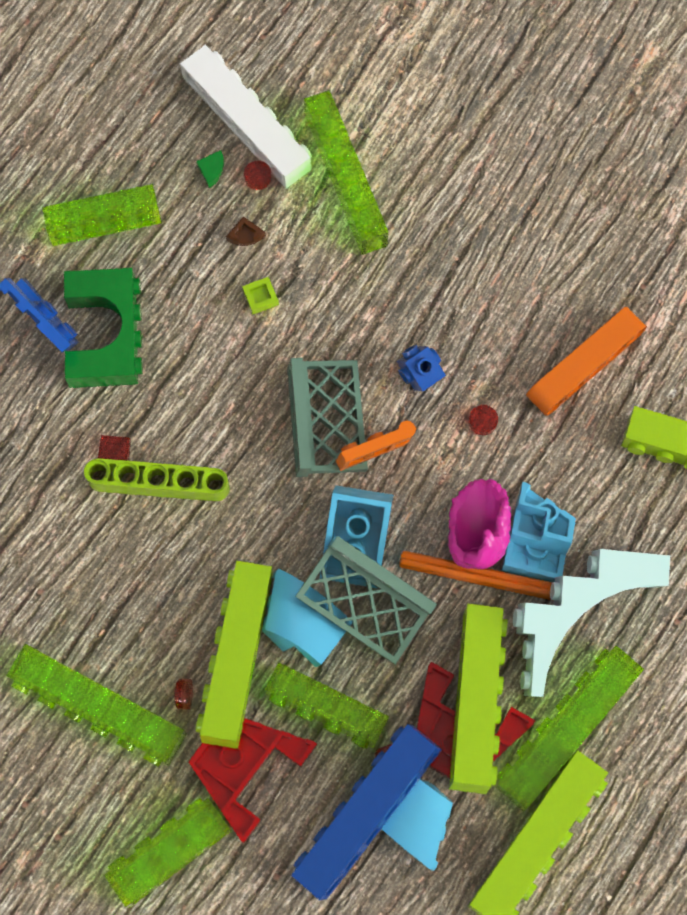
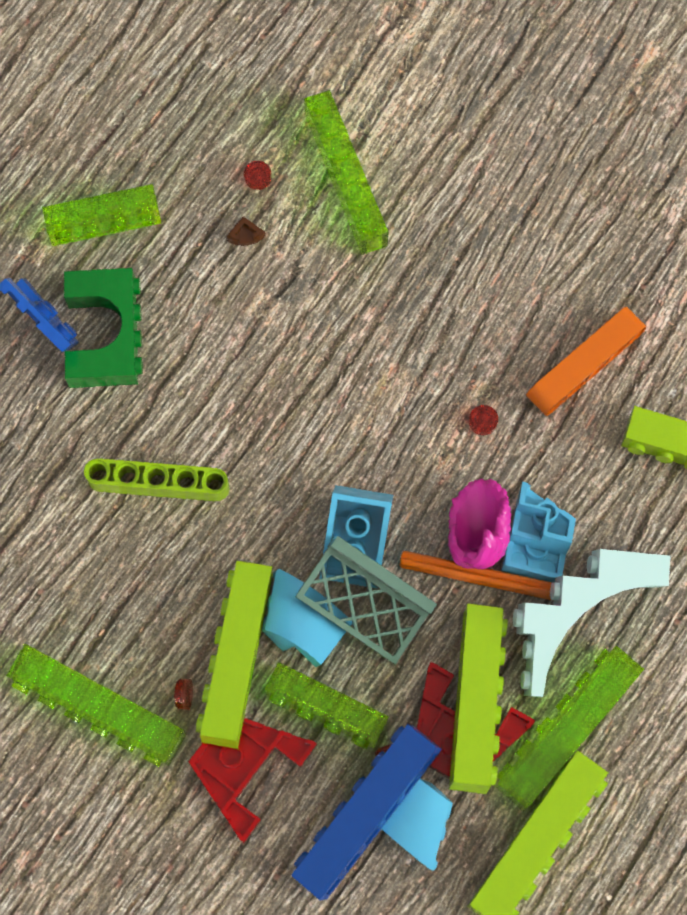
(114, 448): clear red tile -> none
(167, 853): clear neon green brick -> none
(211, 167): green tile -> none
(246, 115): white brick -> none
(260, 295): lime tile -> none
(301, 414): sand green fence -> none
(375, 446): orange plate -> none
(420, 367): blue brick -> none

